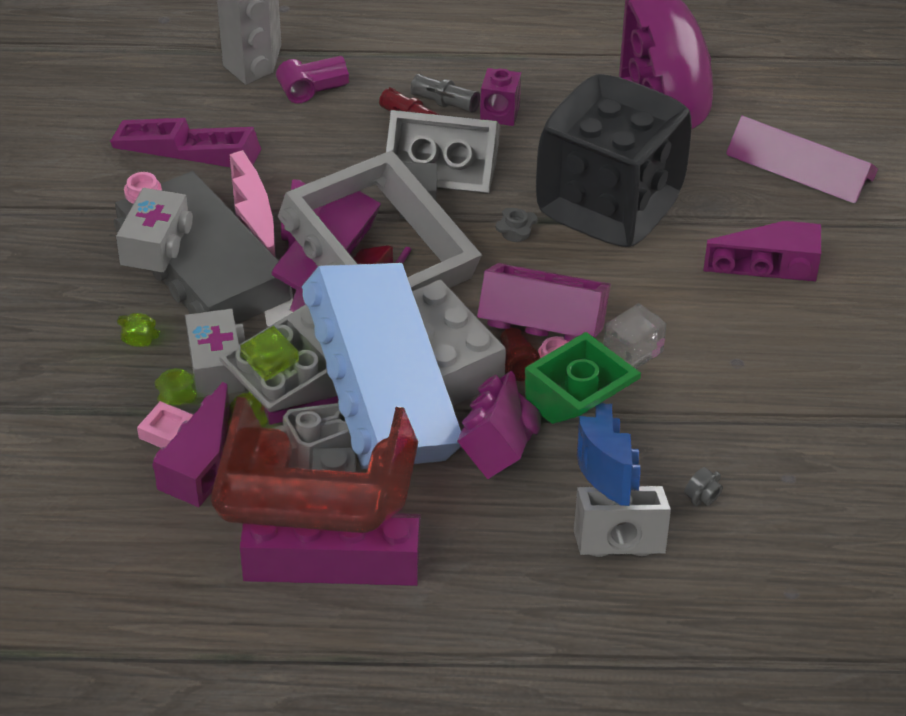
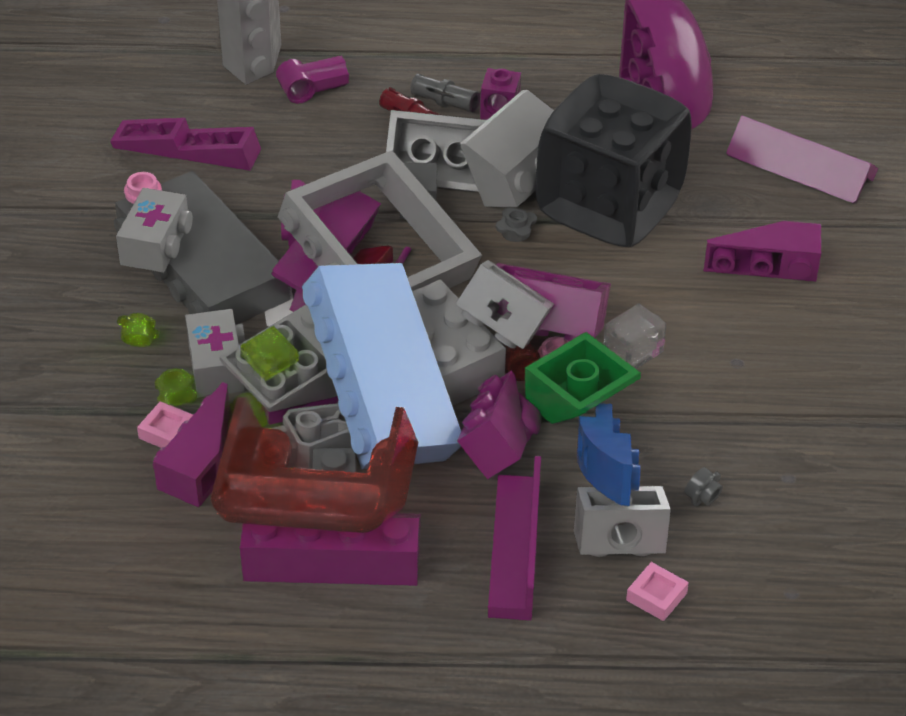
(251, 200): bright pink slope -> none
(490, 287): none -> light grey brick
(506, 150): none -> light grey slope
(514, 546): none -> magenta panel
(657, 591): none -> bright pink plate

